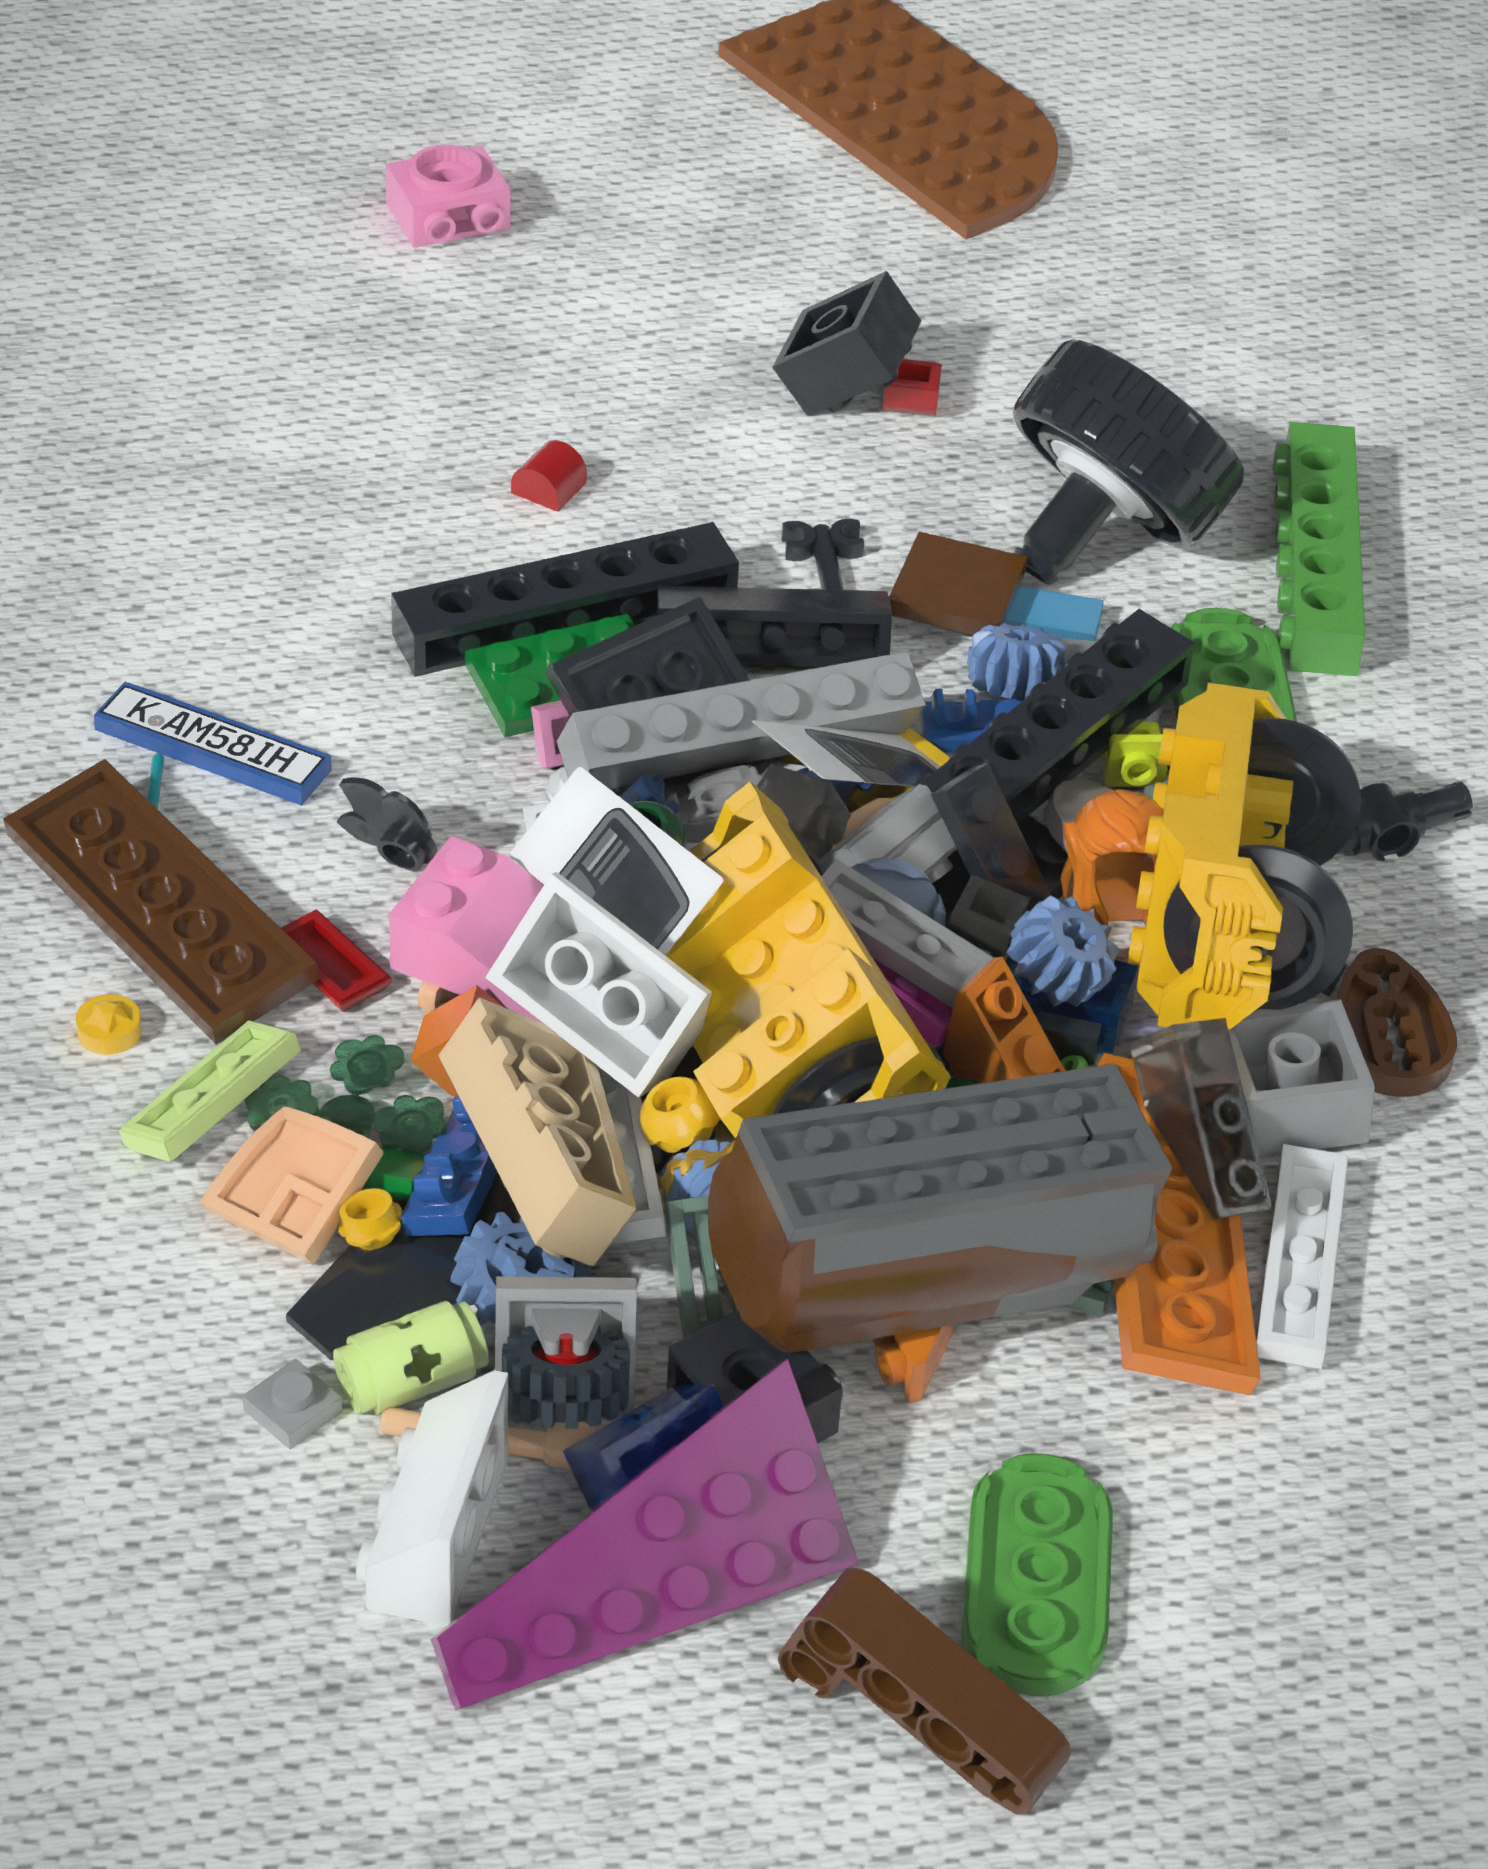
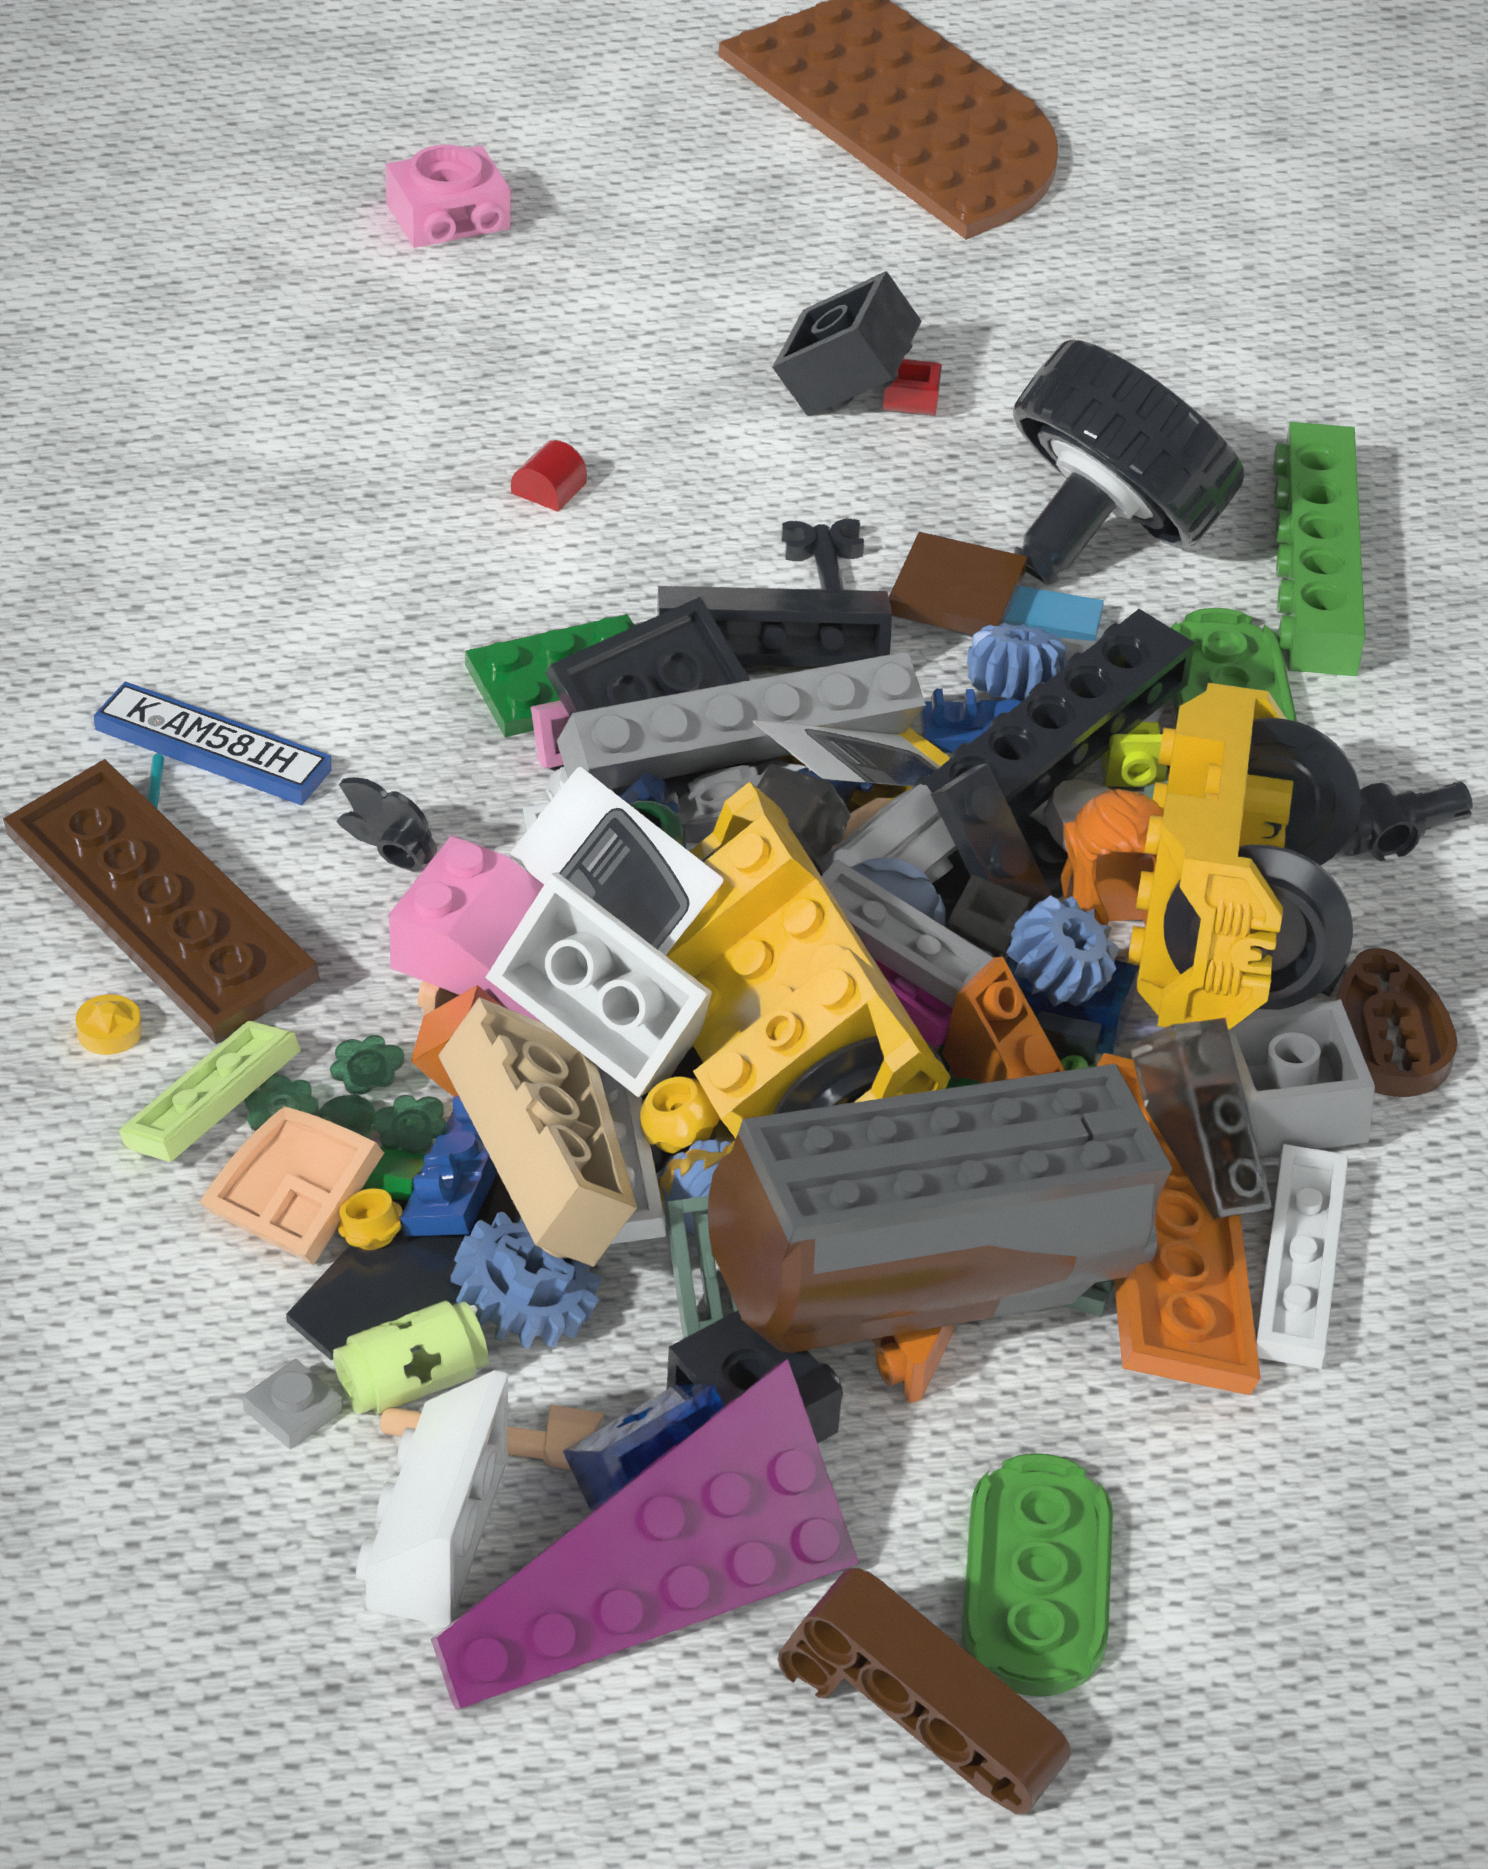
(343, 968): red tile -> none
(448, 617): black brick -> none
(567, 1347): plate -> none

